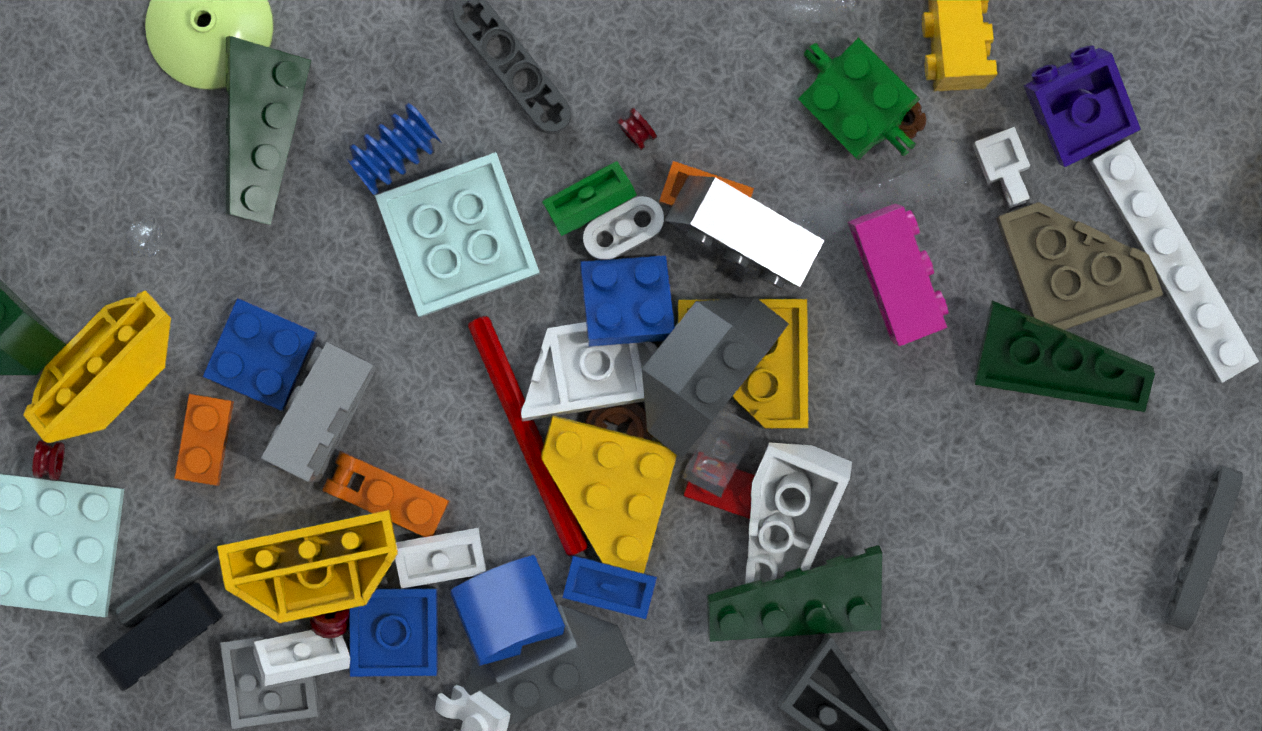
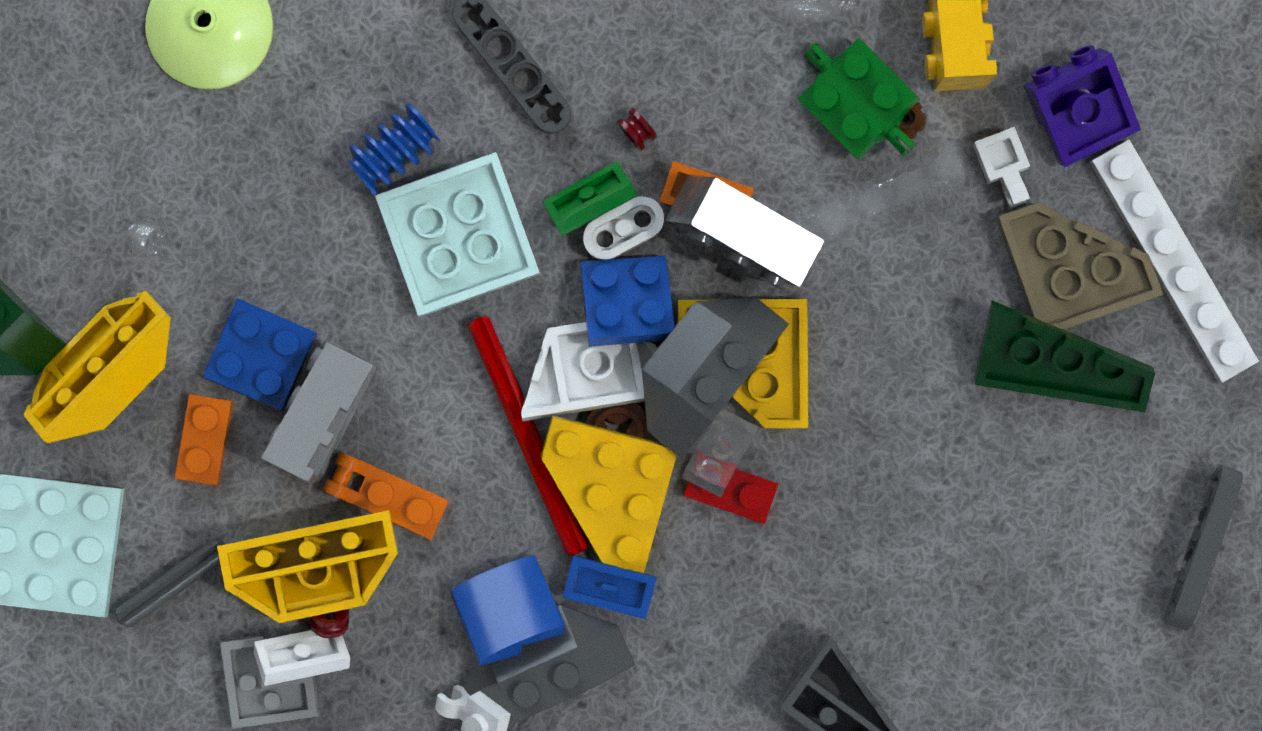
(48, 460): dark red bush -> none
(159, 636): black beam -> none
(262, 115): wing -> none
(395, 634): blue plate -> none
(440, 558): white plate -> none
(792, 507): white wedge -> none
(821, 600): dark green wing -> none
(899, 273): dark pink brick -> none

